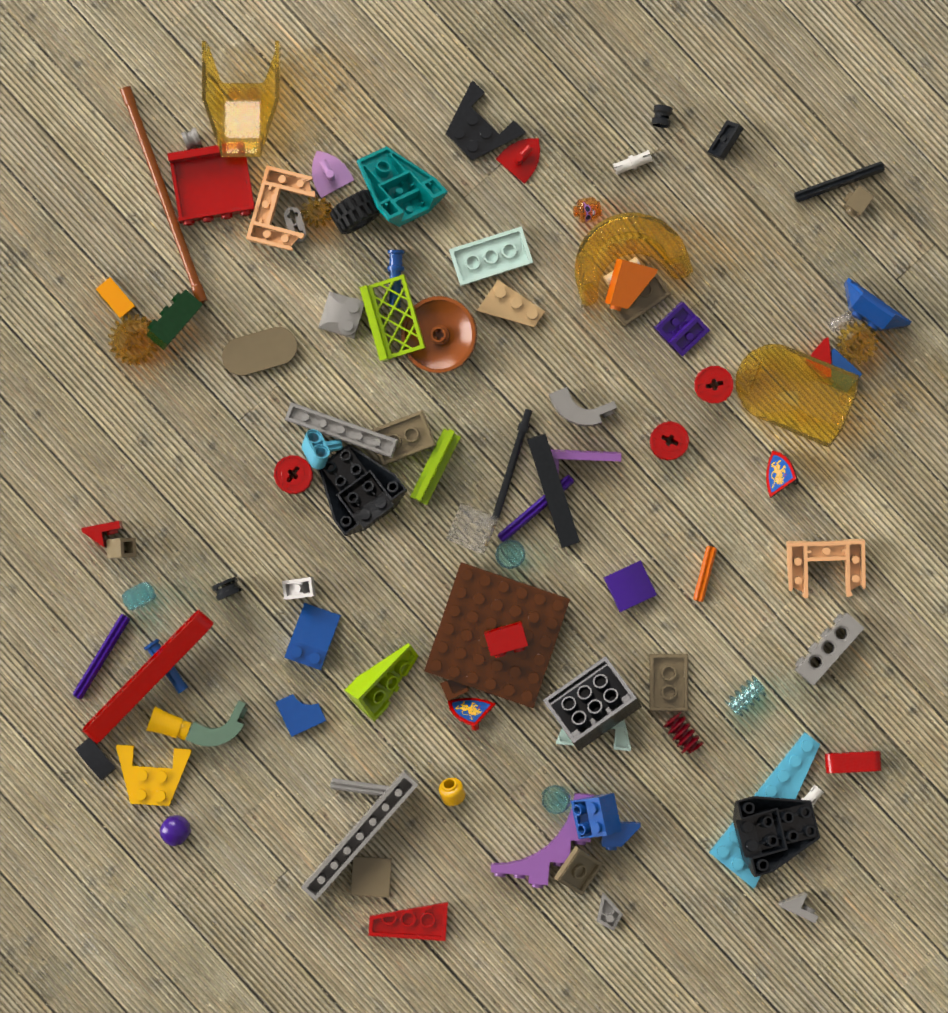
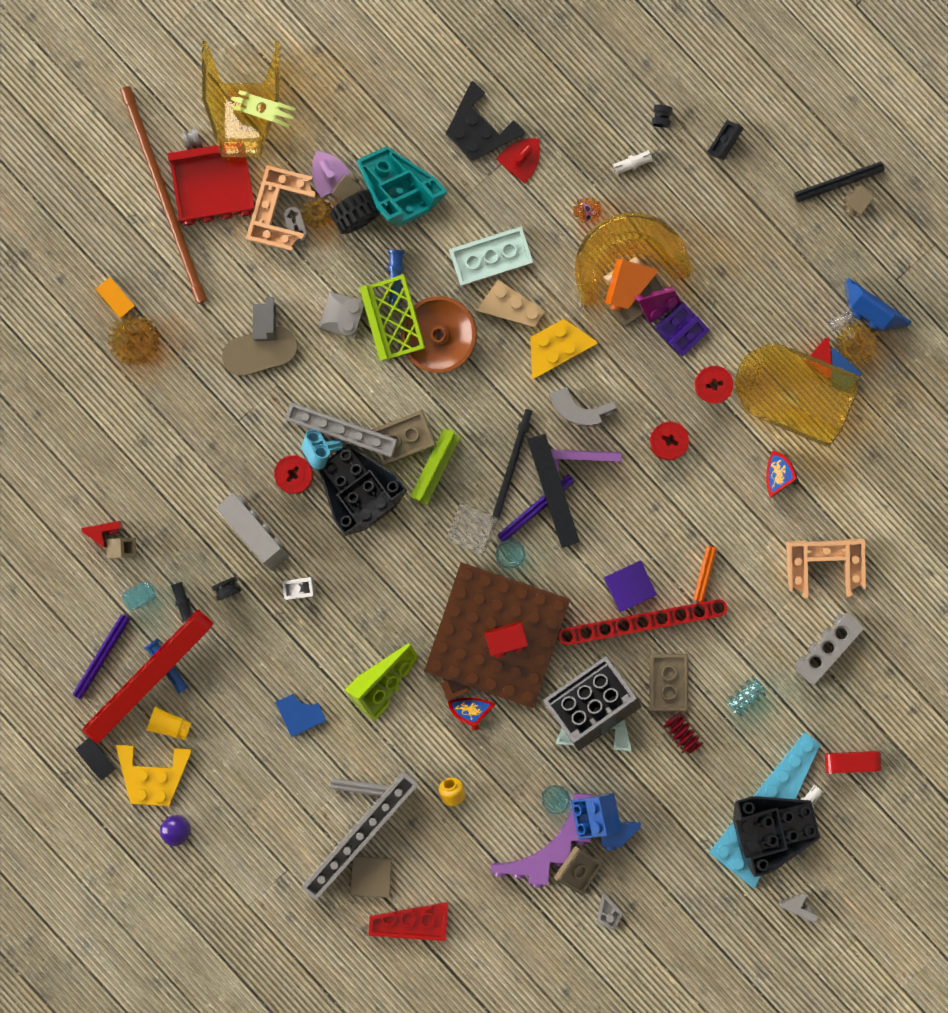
(173, 319): dark green brick -> none
(182, 601): none -> black pin
(206, 736): sand green arch -> none
(253, 533): none -> light grey wedge
(264, 320): none -> dark grey panel
(272, 108): none -> yellowish green piece
(312, 636): blue slope -> none
(346, 186): none -> dark tan brick
(556, 346): none -> yellow wing
(651, 618): none -> red beam
(658, 303): none -> magenta wing

